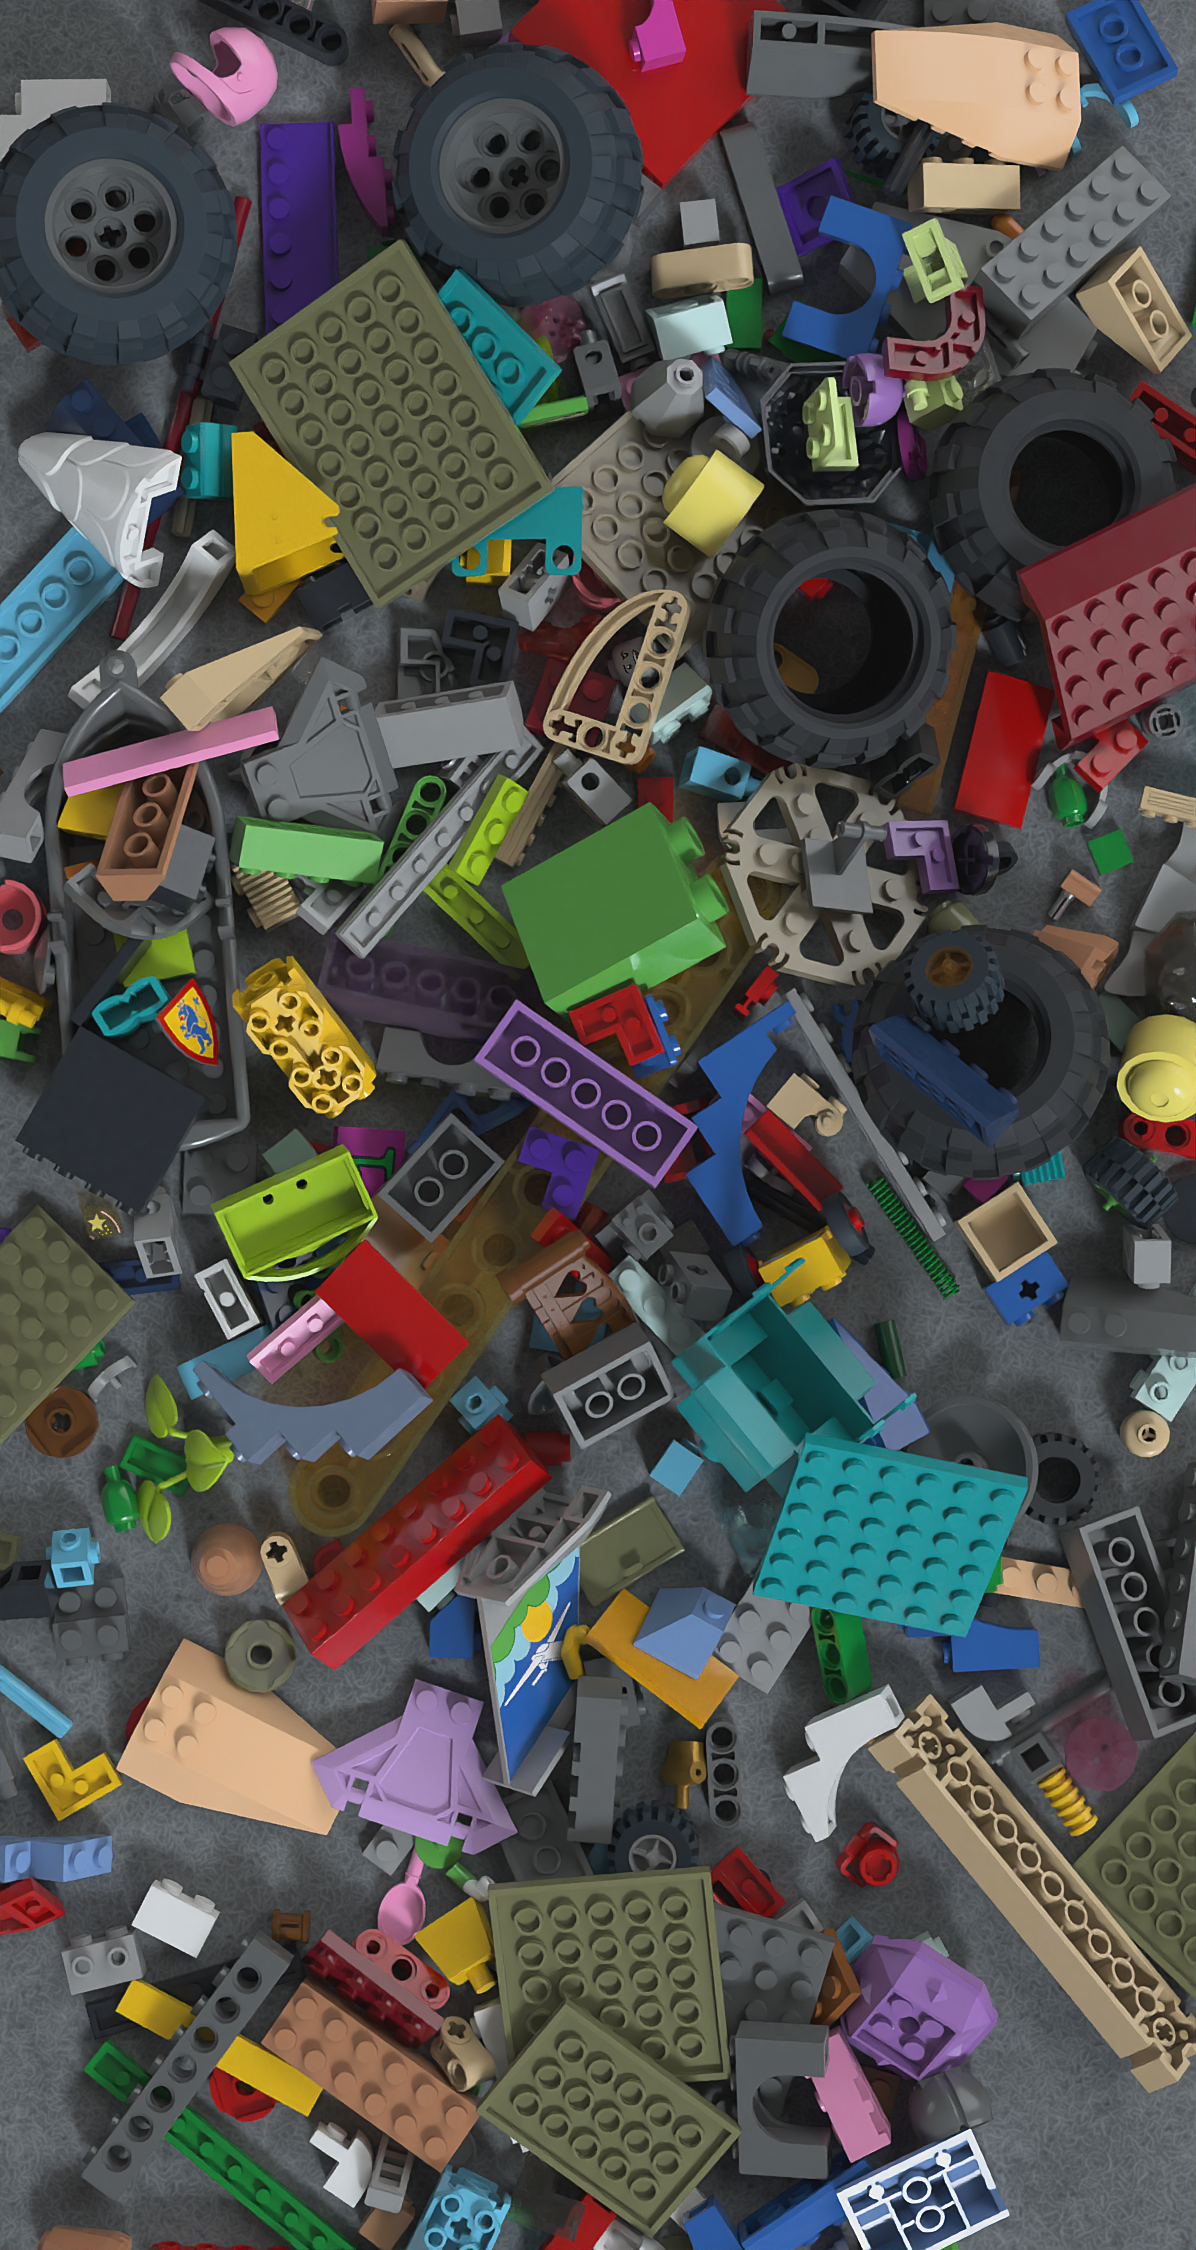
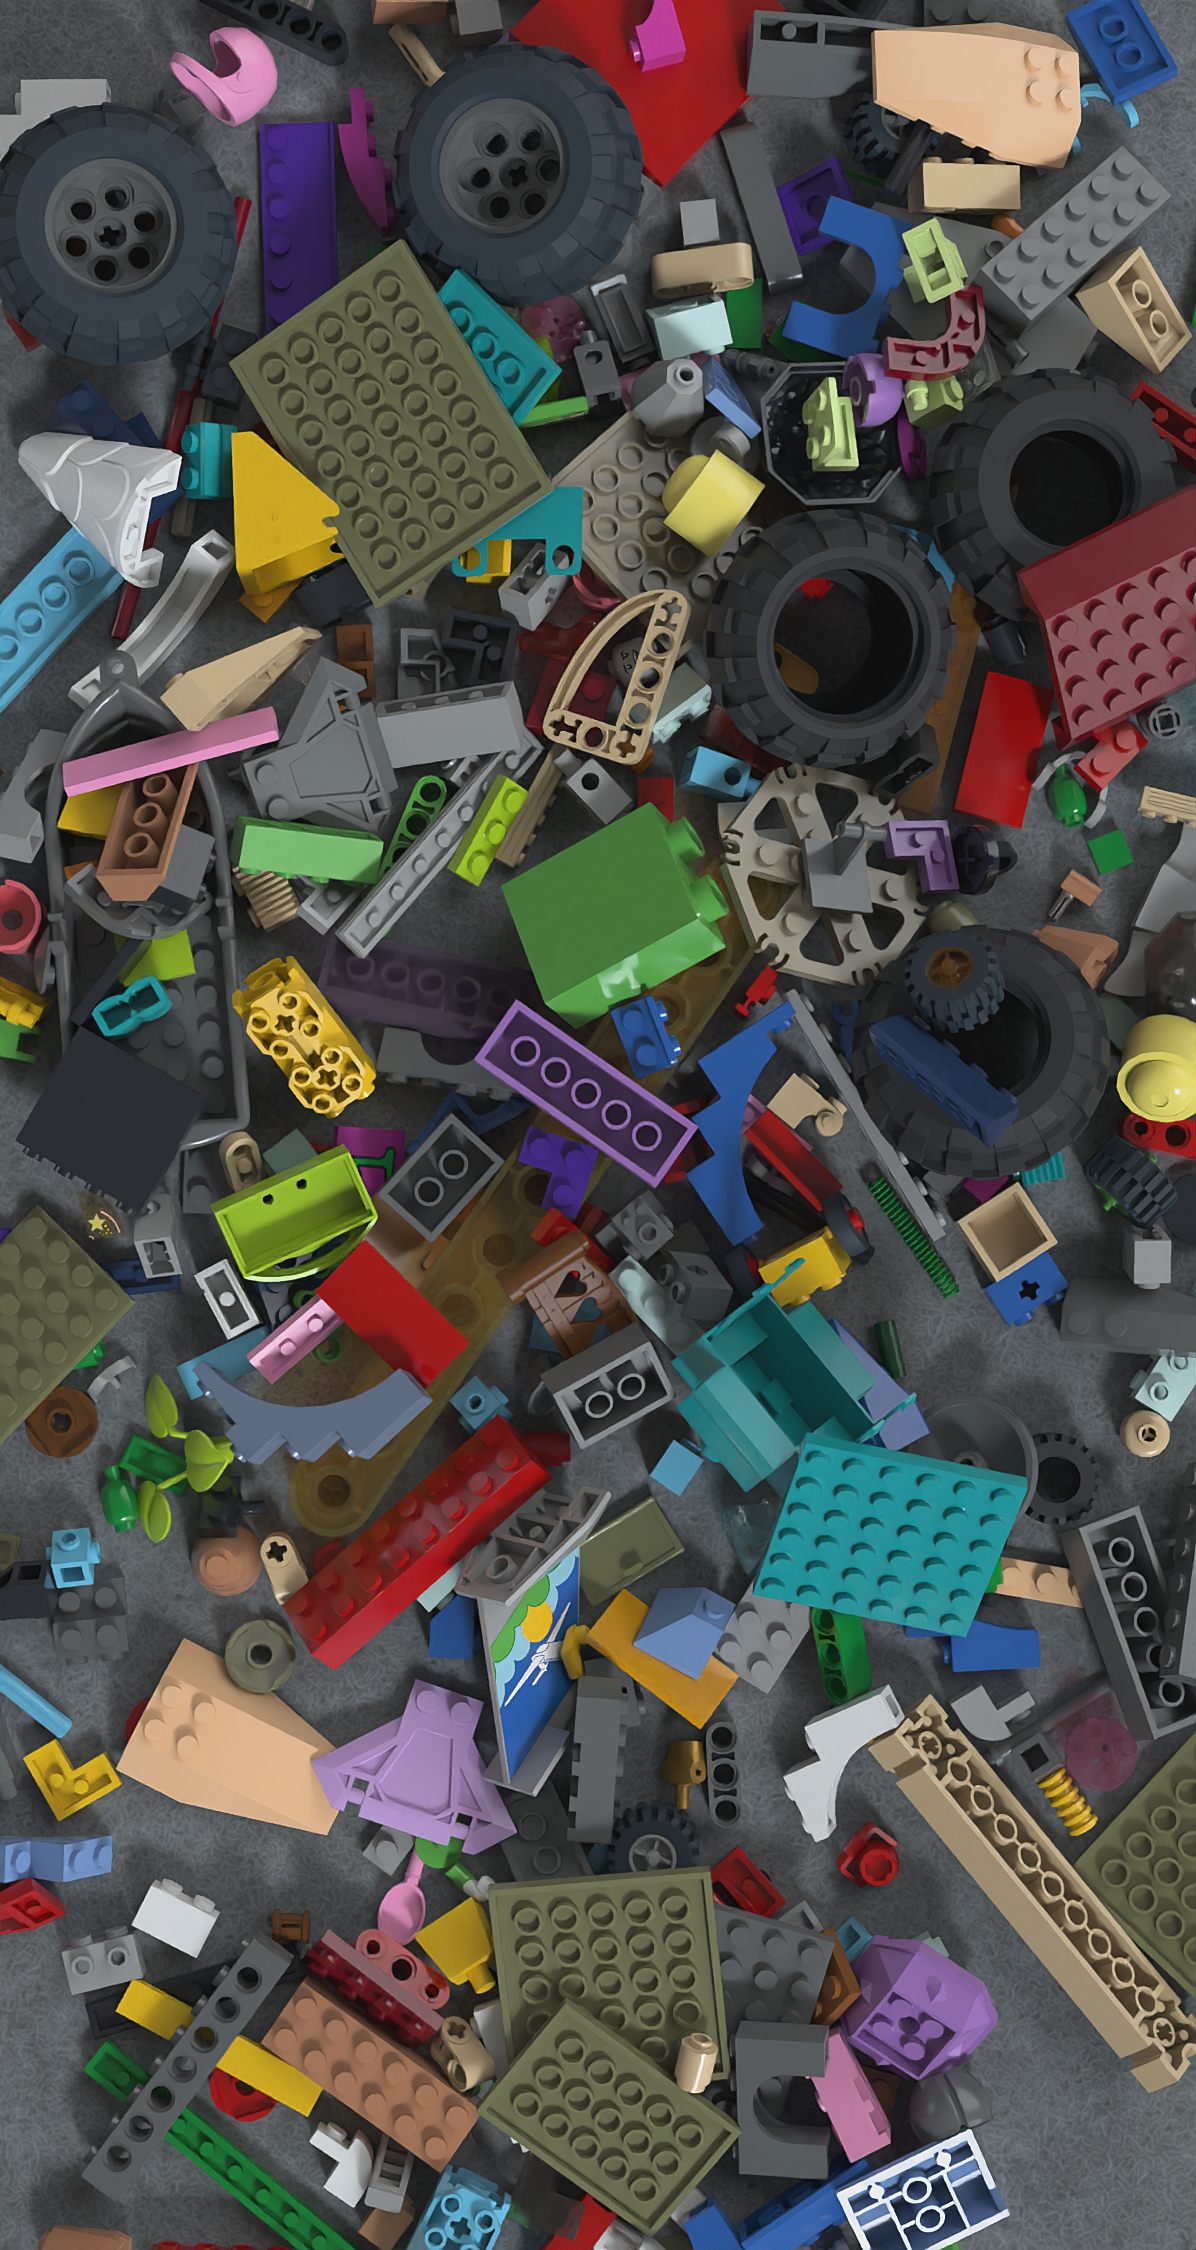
(189, 1025): shield -> none
(225, 1507): none -> black plate
(241, 1161): none -> tan plate
(357, 653): none -> reddish brown slope
(477, 918): lime plate -> none
(623, 1014): red plate -> none
(695, 2062): none -> tan brick

